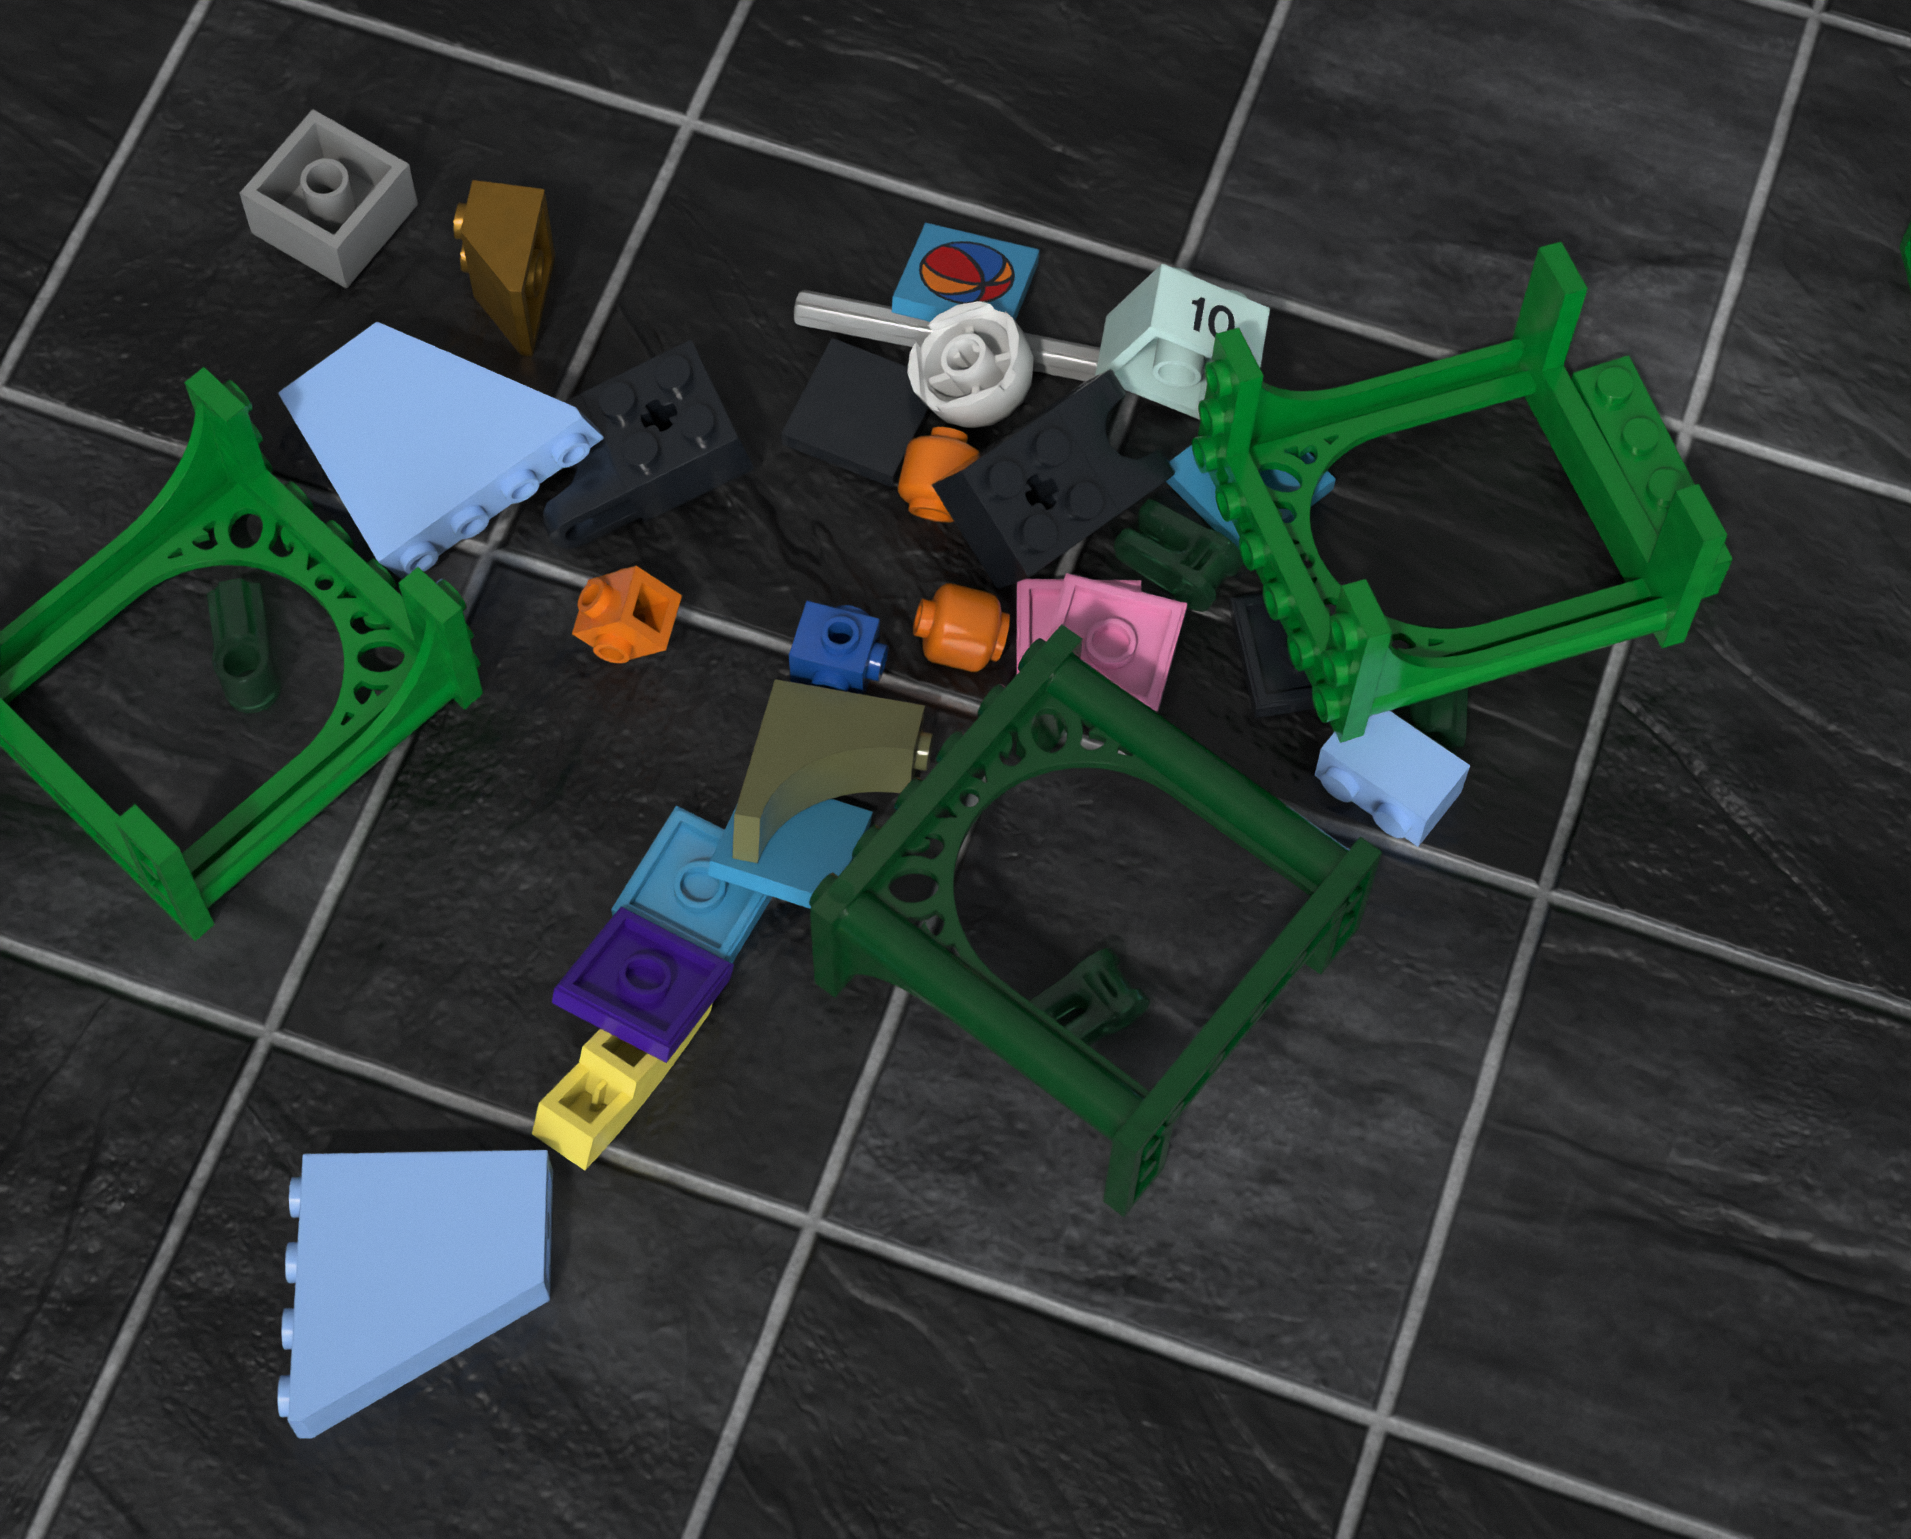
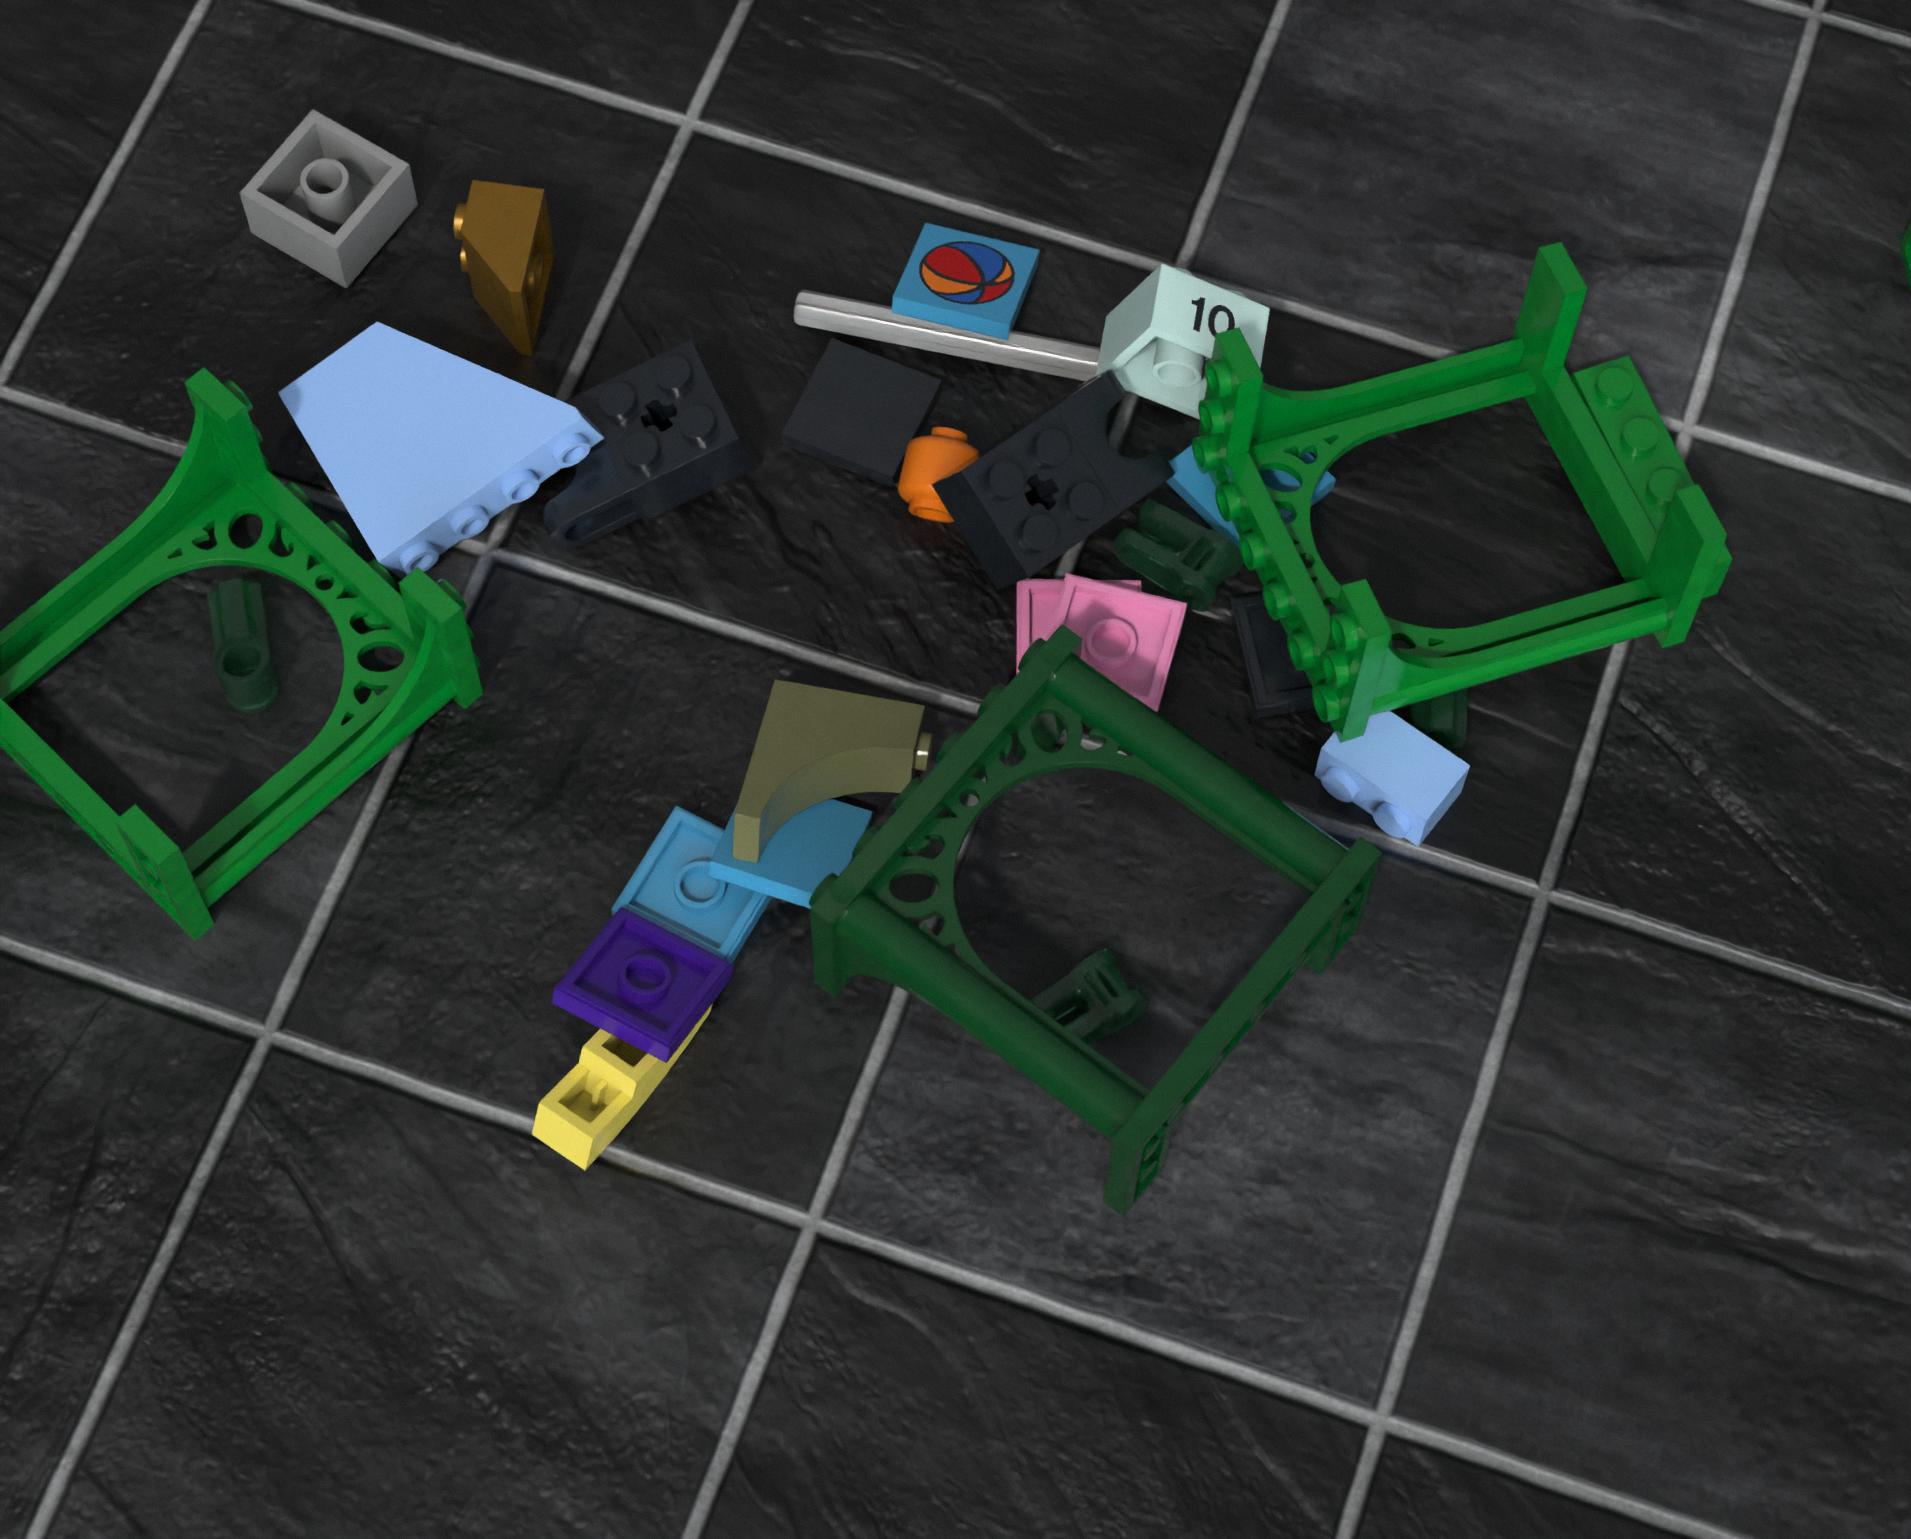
(405, 1269): light blue slope -> none
(626, 615): orange brick -> none
(837, 648): blue brick -> none
(962, 627): orange head -> none
(972, 365): white cylinder -> none

